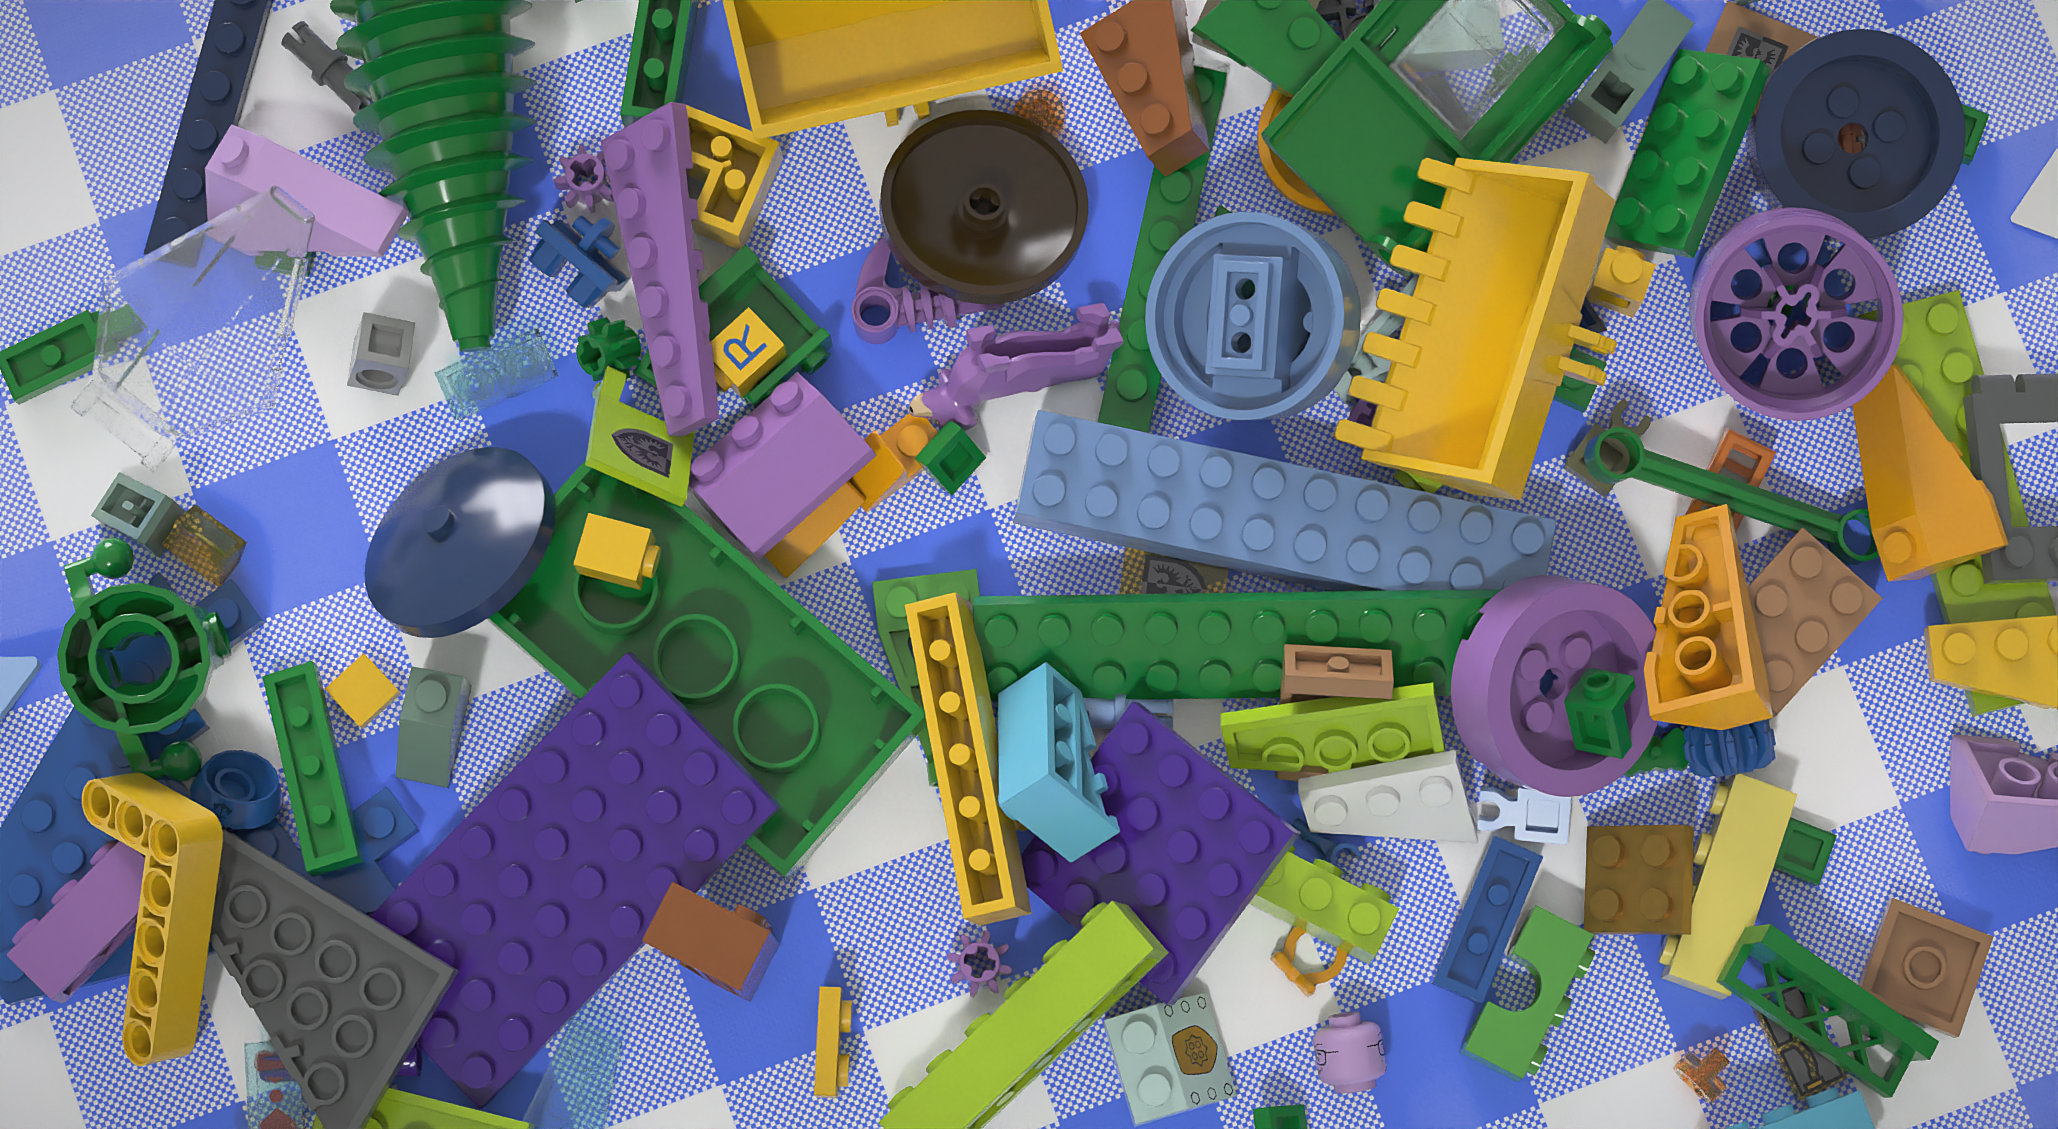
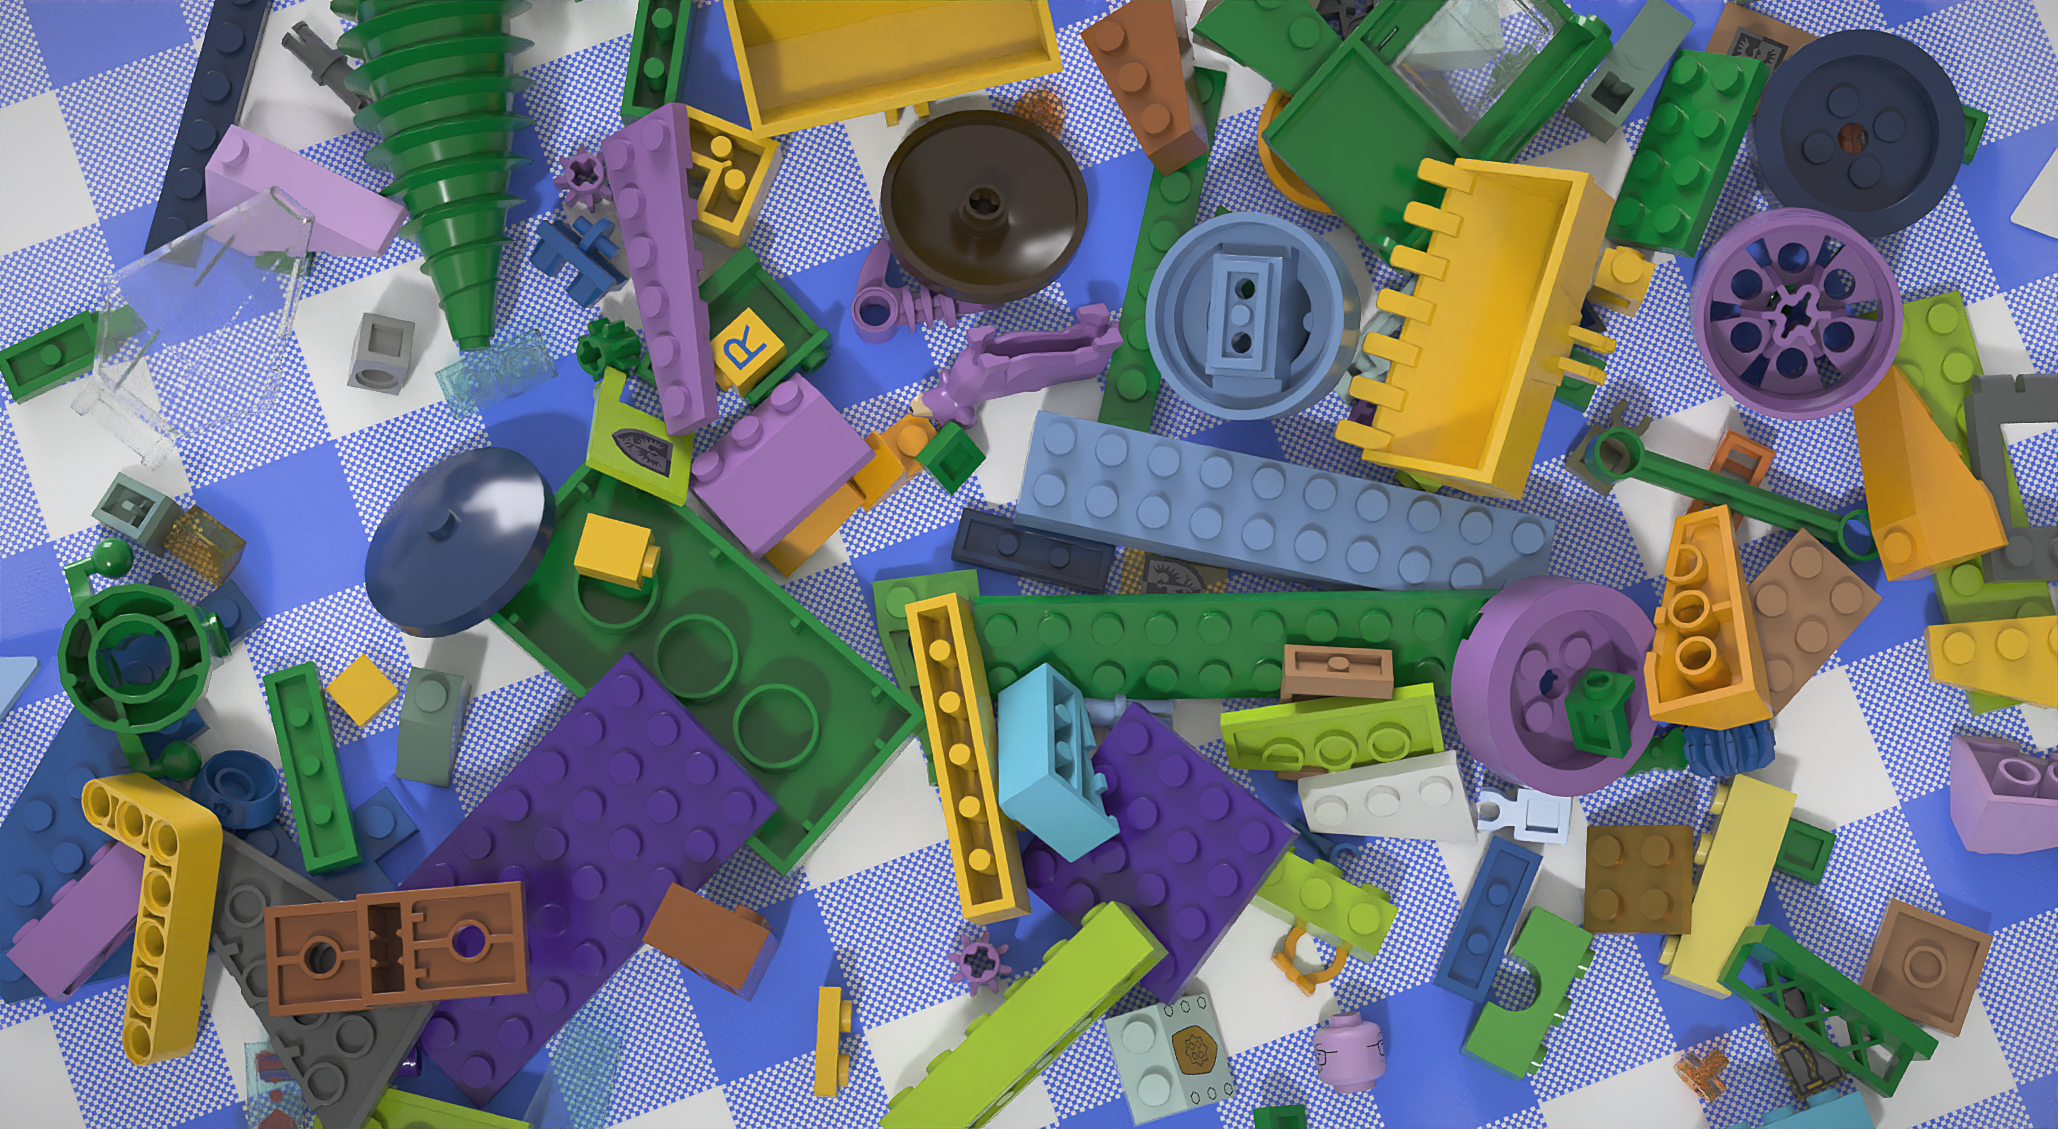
(397, 949): none -> dark orange bracket
(1032, 553): none -> dark blue tile

